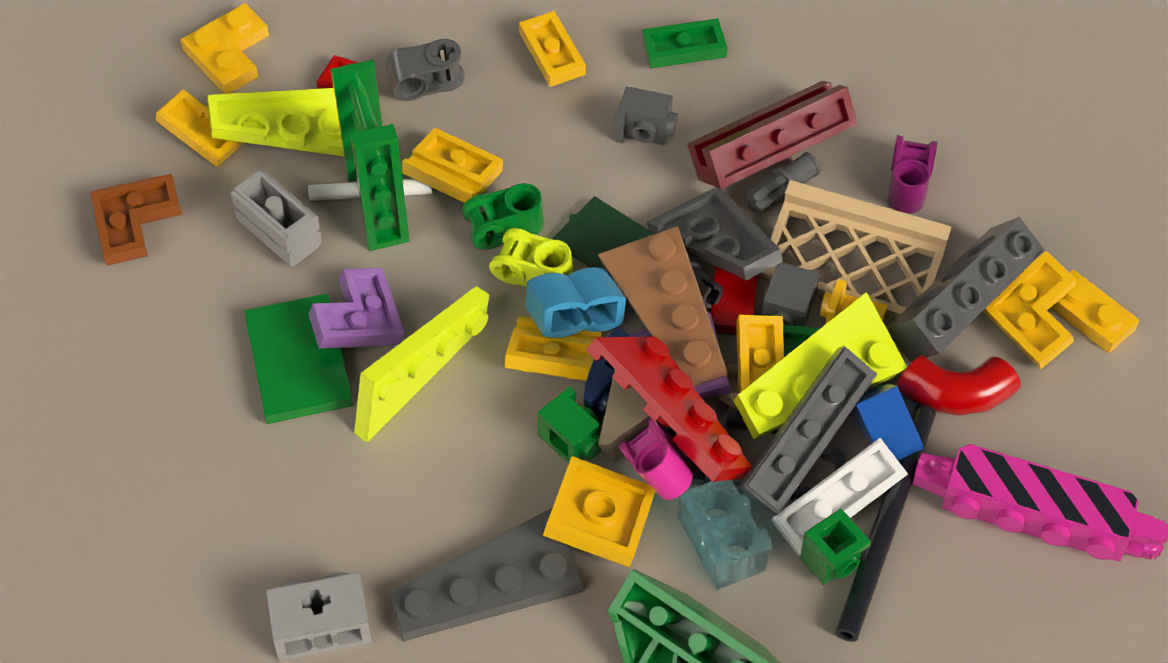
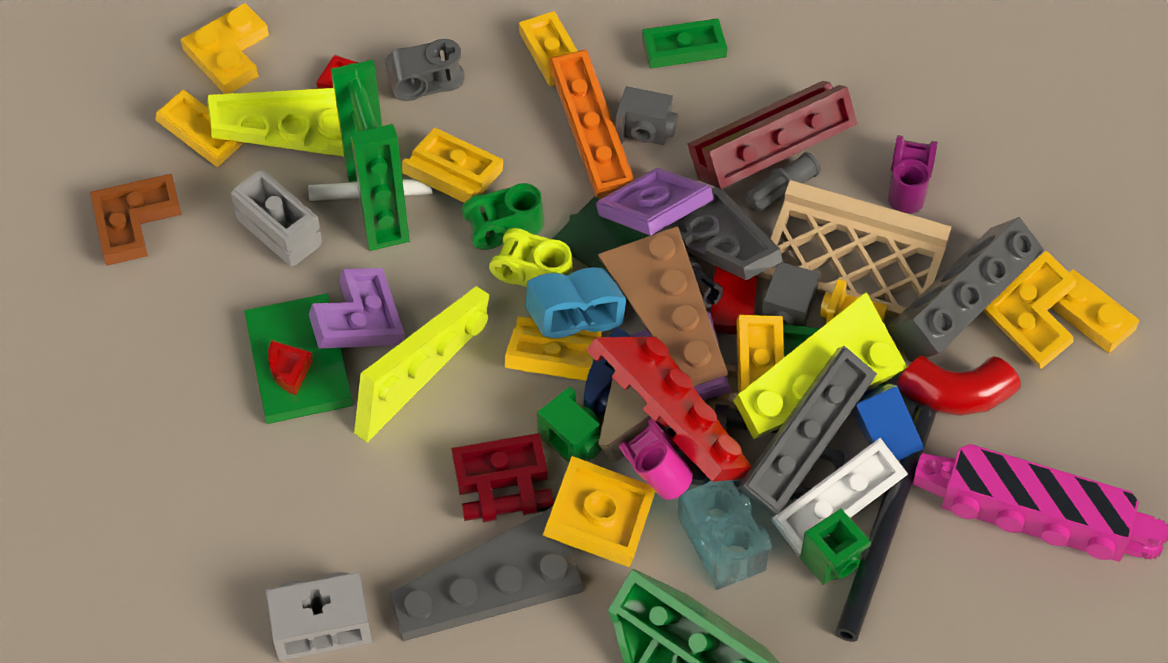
(288, 365): none -> red tile
(502, 465): none -> dark red plate
(590, 122): none -> orange tile
(654, 201): none -> medium lavender plate

